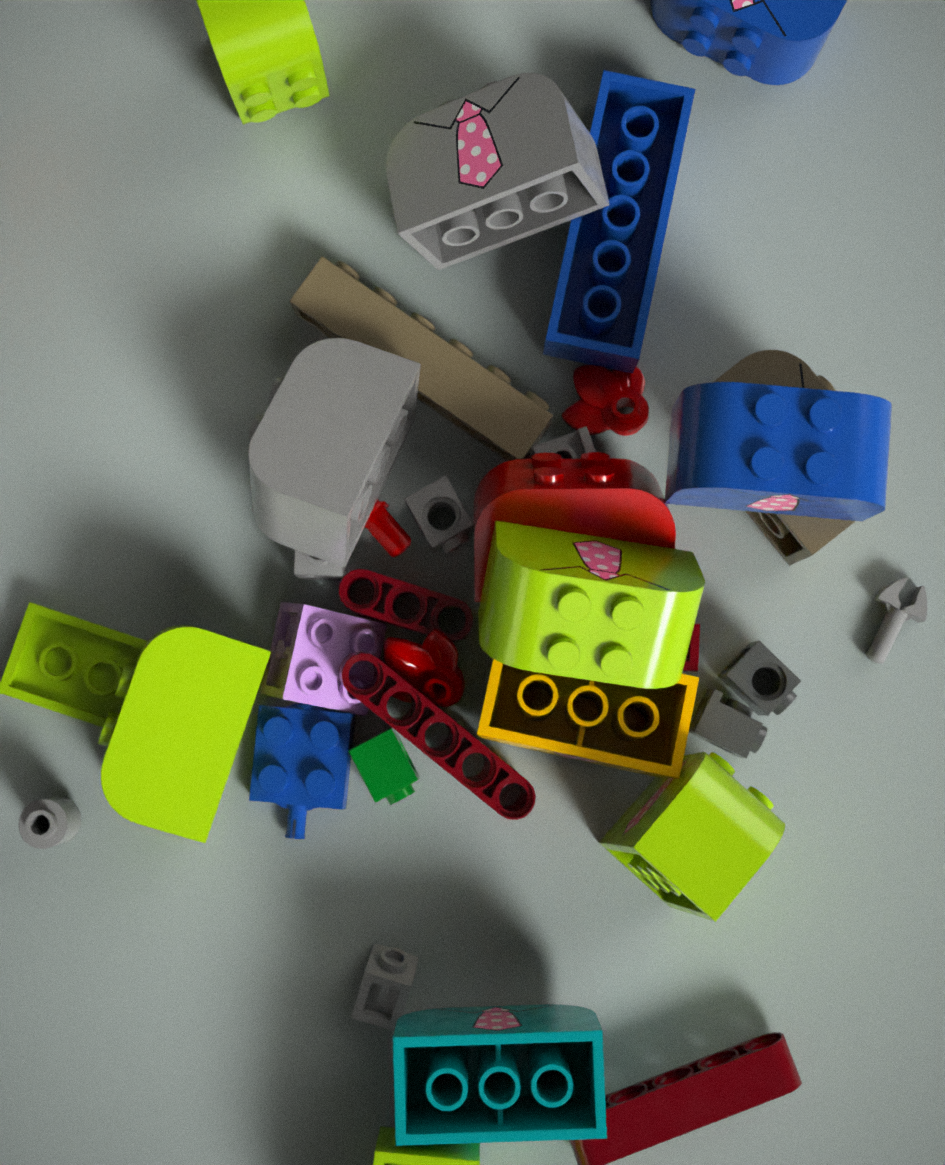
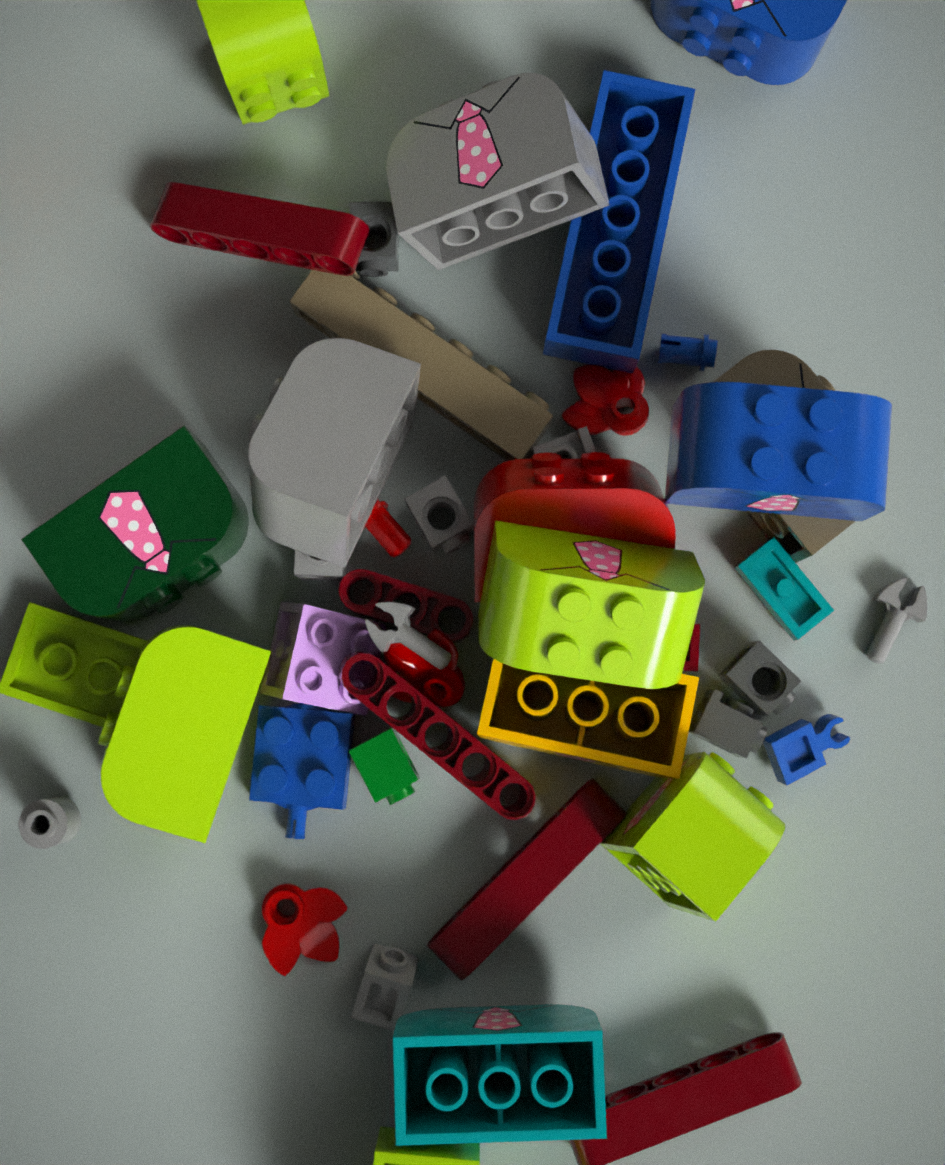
(144, 533): none -> dark green brick
(260, 228): none -> dark red beam
(304, 932): none -> red plate
(381, 221): none -> dark grey brick
(406, 635): none -> light grey bar
(526, 879): none -> dark red beam
(688, 351): none -> blue pin
(784, 589): none -> teal plate
(799, 747): none -> blue plate

